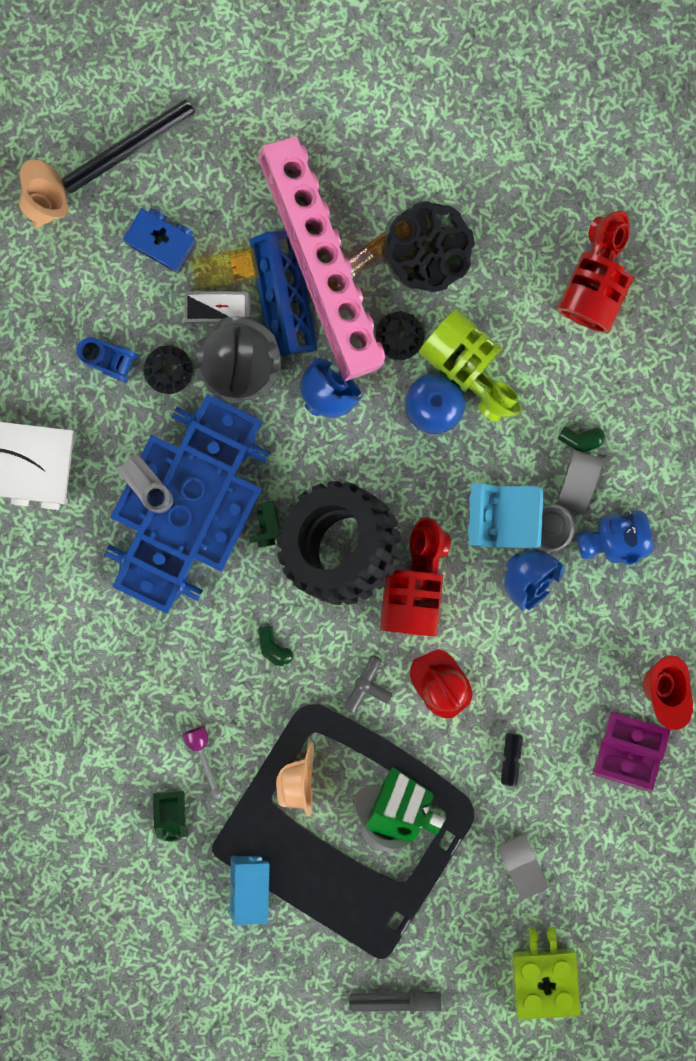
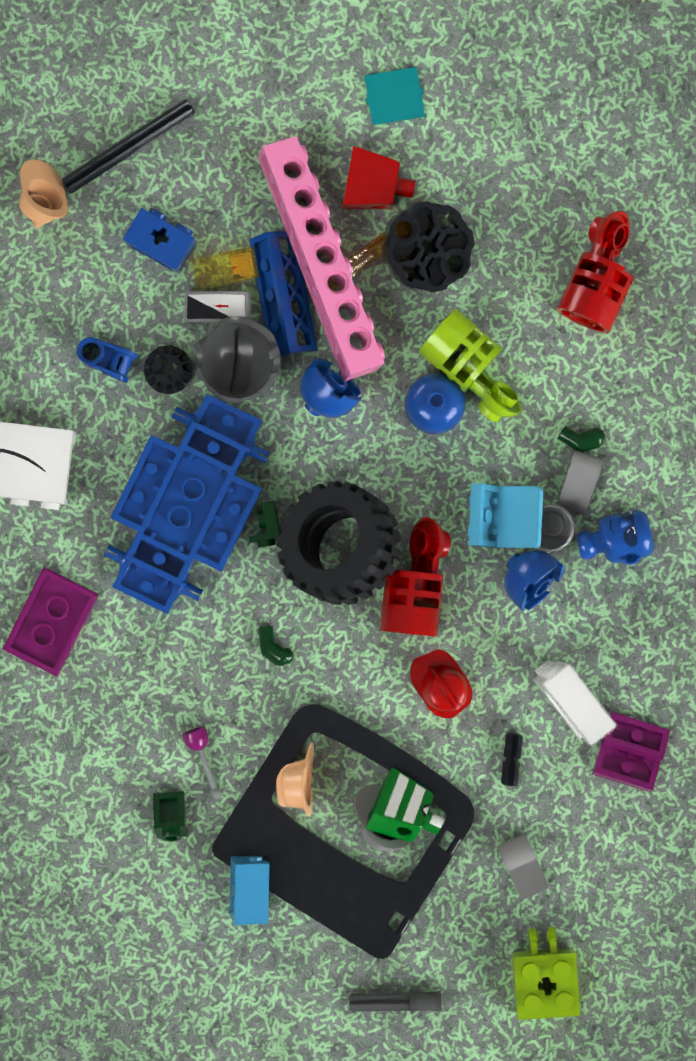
(50, 621): none -> magenta tile
(144, 483): light grey piece -> none
(364, 685): dark grey piece -> none
(374, 182): none -> red torso
(394, 96): none -> teal piece
(410, 345): black gear -> none
(573, 701): none -> white arch
(670, 692): red piece -> none

